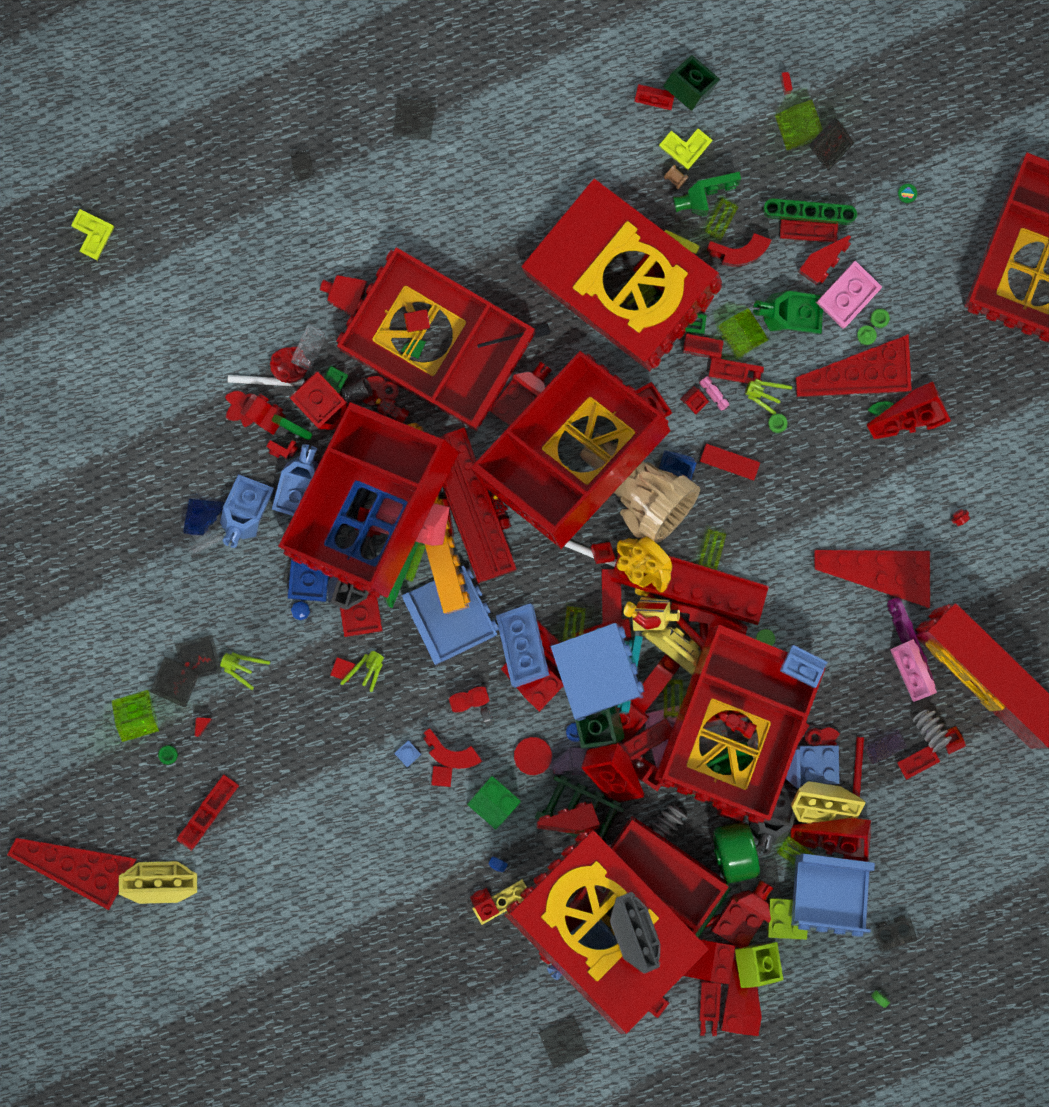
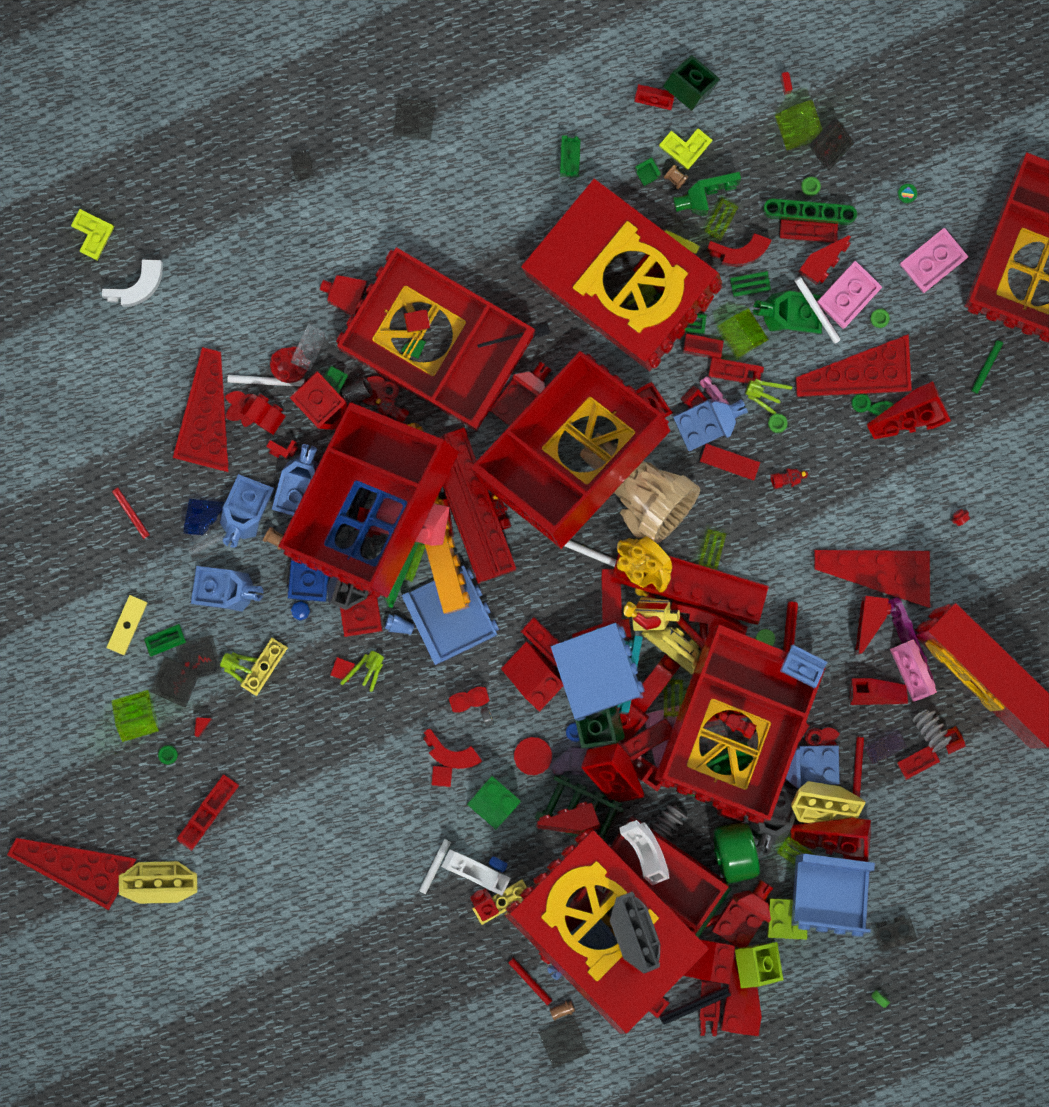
(121, 636): none -> light yellow tile
(130, 512): none -> red bar
(142, 290): none -> white arch
(165, 642): none -> green tile
(203, 427): none -> red wing
(224, 589): none -> medium blue plate
(271, 656): none -> light yellow tile
(273, 537): none -> medium nougat bush
(291, 427): green tile -> none
(398, 625): none -> medium blue cone
(407, 753): medium blue plate -> none
(434, 867): none -> white bar
(476, 872): none -> white arch
(522, 645): medium blue plate -> none
(530, 981): none -> red bar
(562, 1010): none -> medium nougat pin
(570, 156): none -> green hinge
(575, 610): clear neon green tile -> none
(602, 553): red tile -> none
(647, 172): none -> green panel
(648, 851): none -> white arch
(678, 464): blue slope -> none
(695, 1005): none -> black axle
(708, 421): none -> medium blue plate
(762, 274): none -> green tile
(790, 626): none -> red axle
(792, 477): none -> red piece
(810, 186): none -> bright green tile
(817, 310): none -> white bar
(861, 403): none -> green tile
(866, 335): bright green tile -> none
(872, 615): none -> red slope
(876, 692): none -> red slope
(933, 260): none -> bright pink plate
(987, 366): none -> green bar

